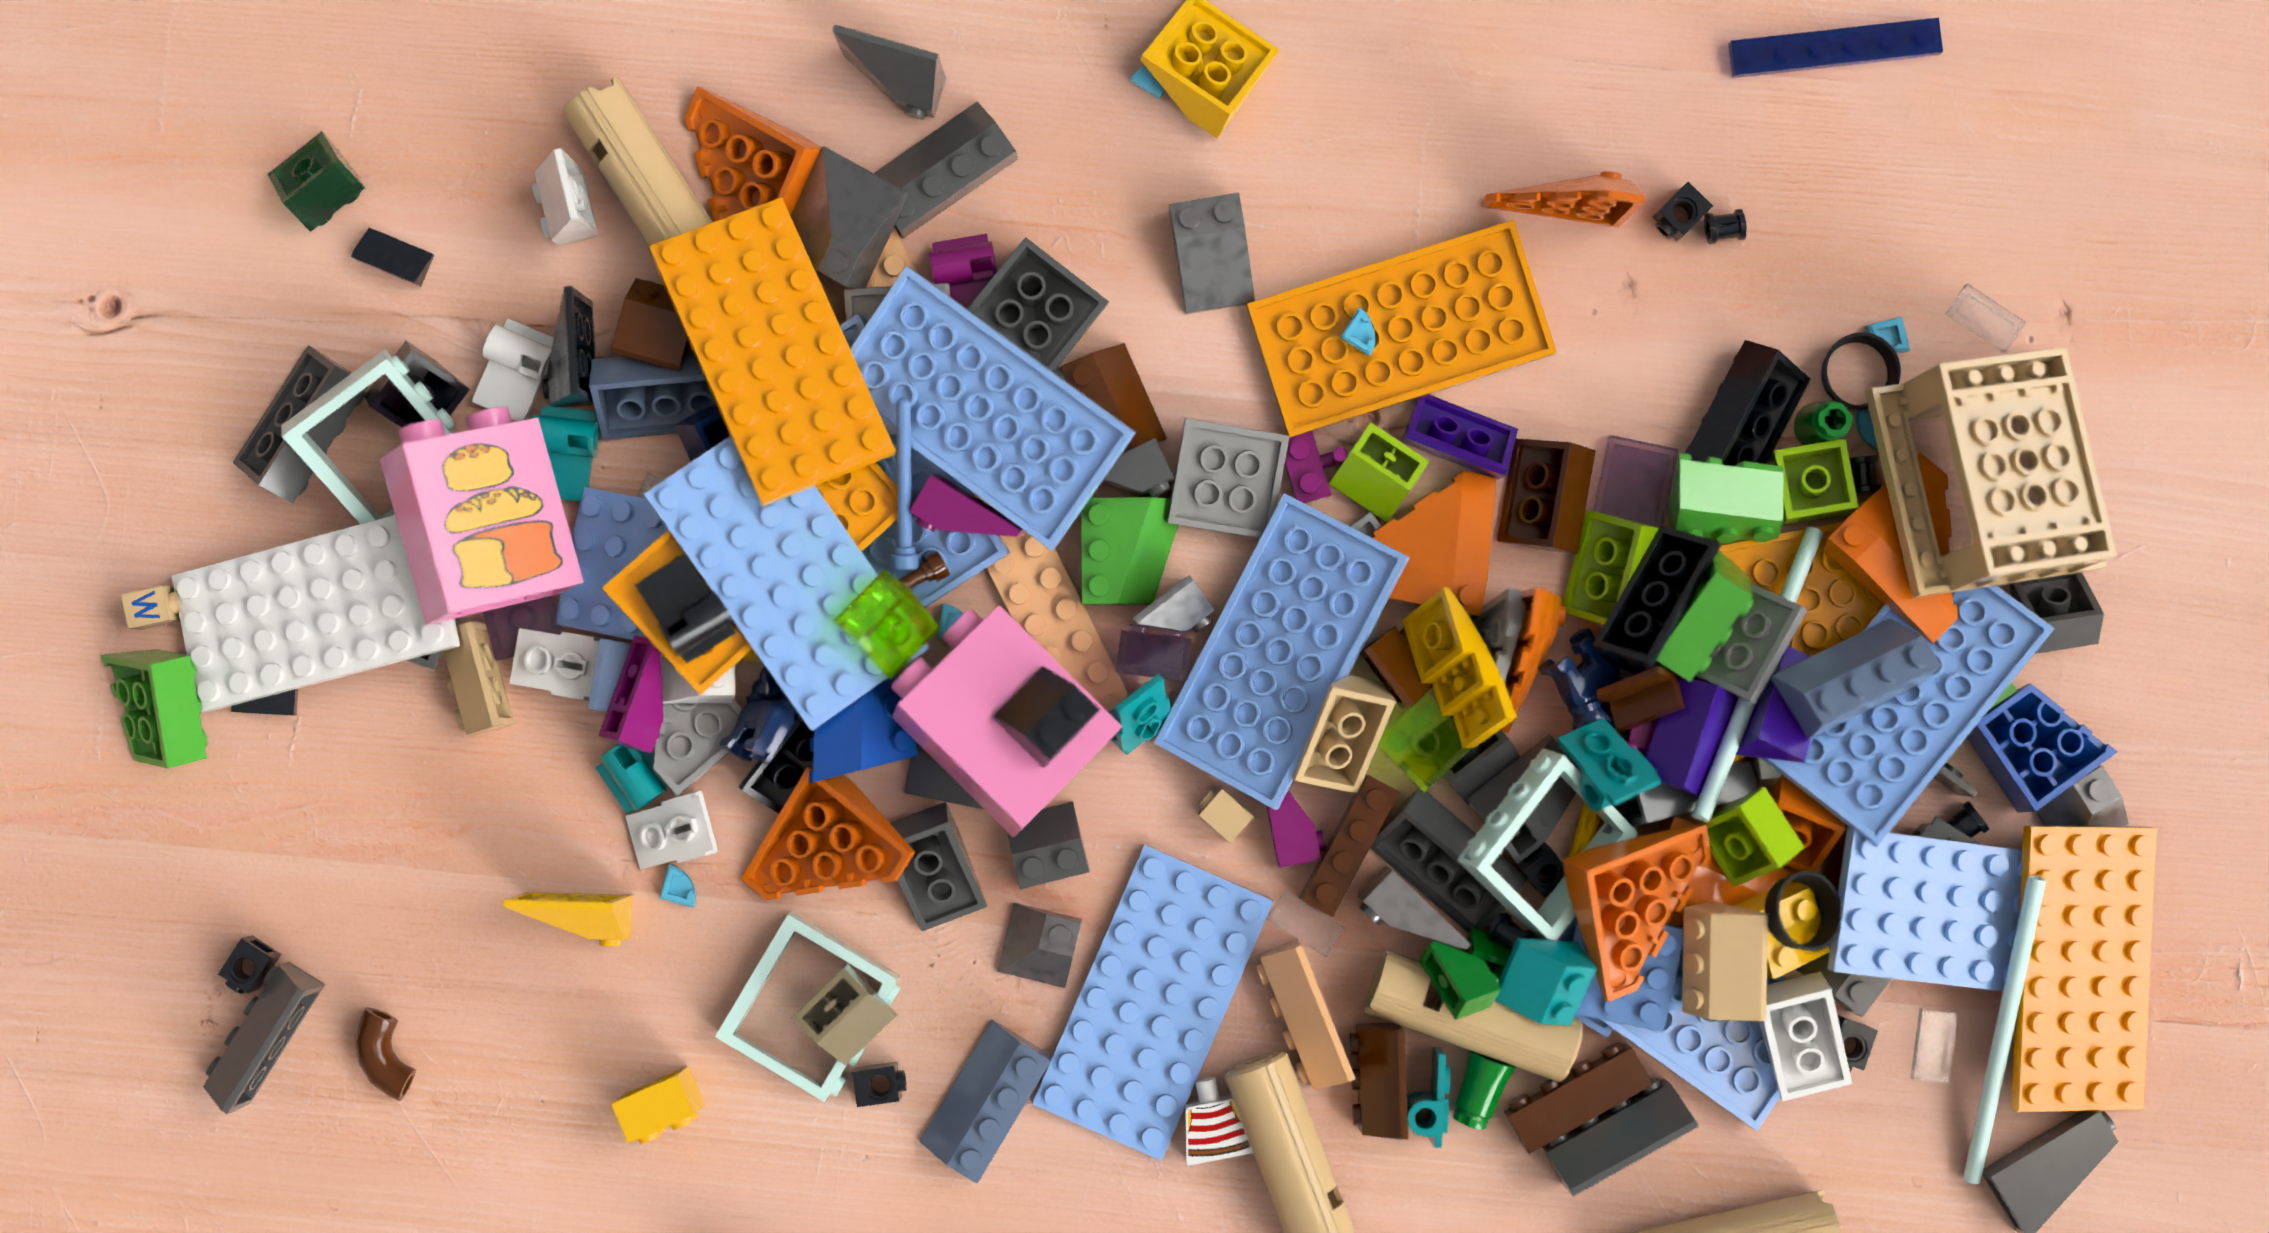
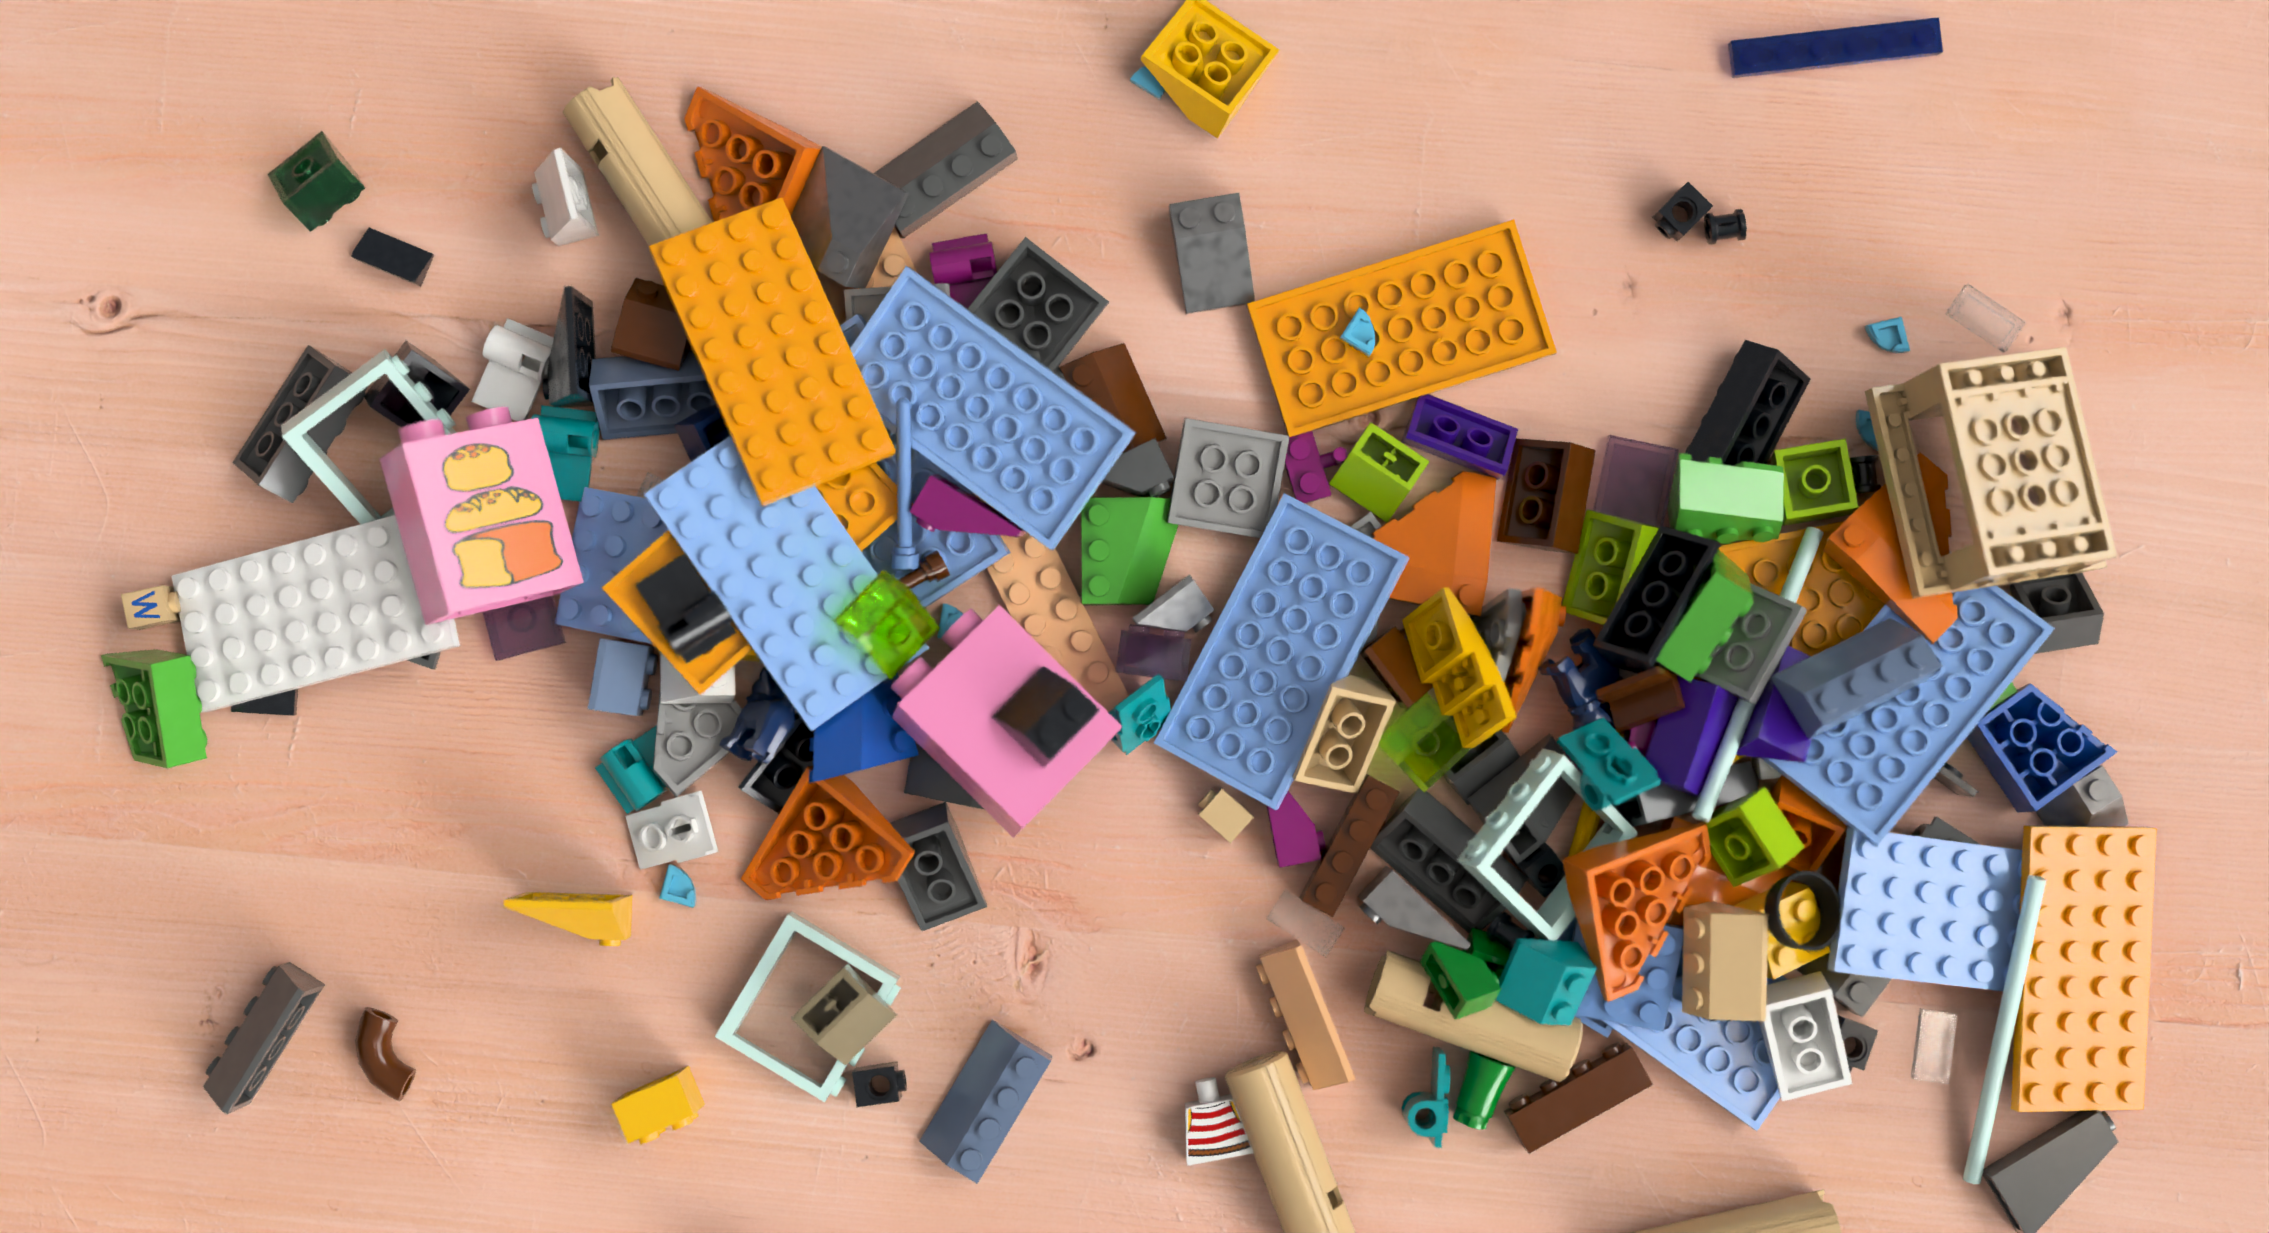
(262, 957): black brick -> none
(477, 681): tan slope -> none
(555, 662): white piece -> none
(637, 701): magenta slope -> none
(902, 72): dark grey slope -> none
(1039, 945): flat silver slope -> none
(1049, 847): dark grey slope -> none
(1152, 1002): light blue plate -> none
(1380, 1080): reddish brown slope -> none
(1588, 199): orange slope -> none
(1619, 1136): dark grey slope -> none
(1811, 425): green plant -> none
(1882, 346): black tyre -> none
(1968, 821): black piece -> none

